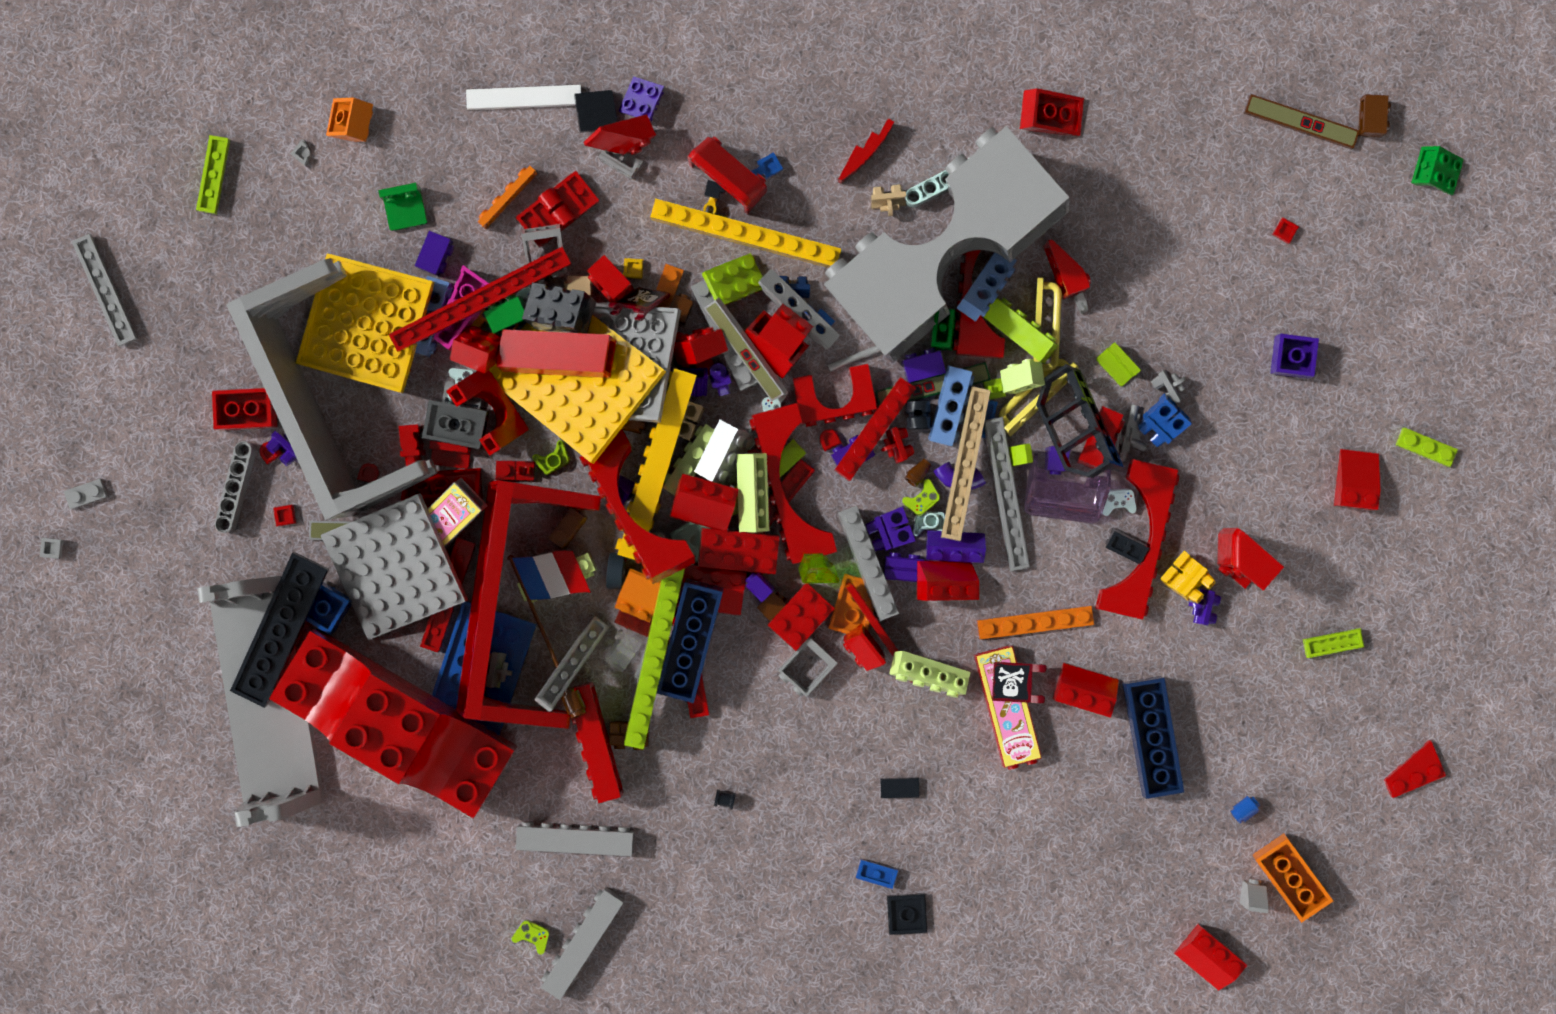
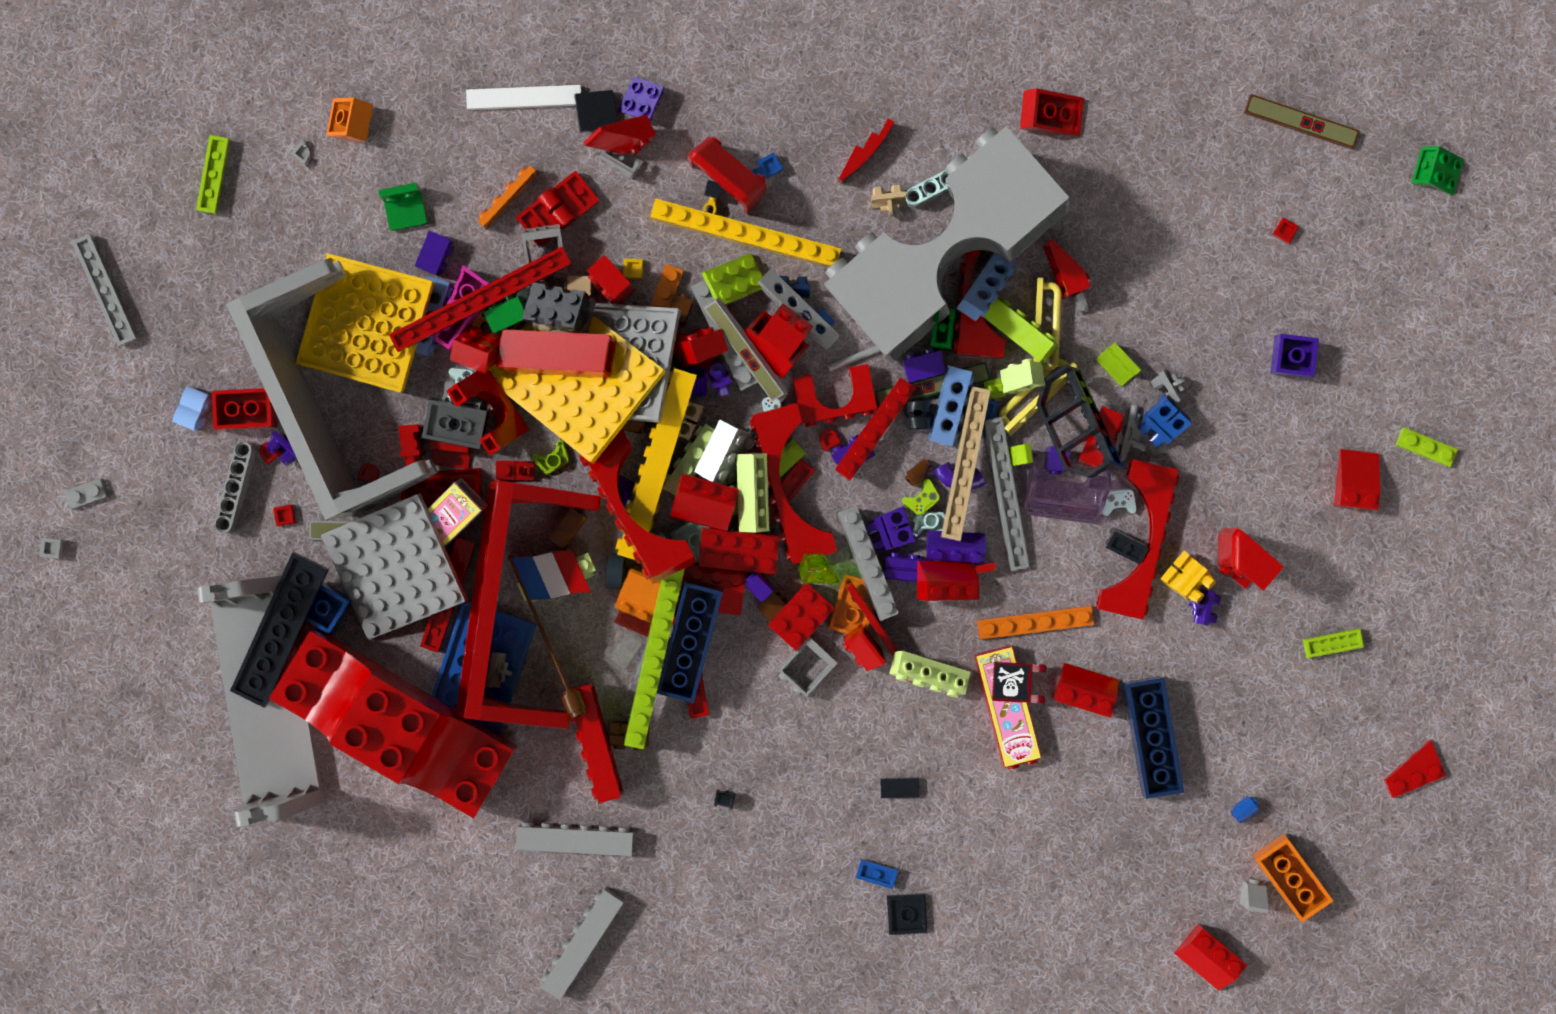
(192, 408): none -> light blue brick
(533, 933): lime piece -> none
(571, 663): light grey tile -> none
(641, 301): flag -> none
(894, 444): red hips -> none
(985, 567): none -> red tile
(1374, 115): reddish brown brick -> none

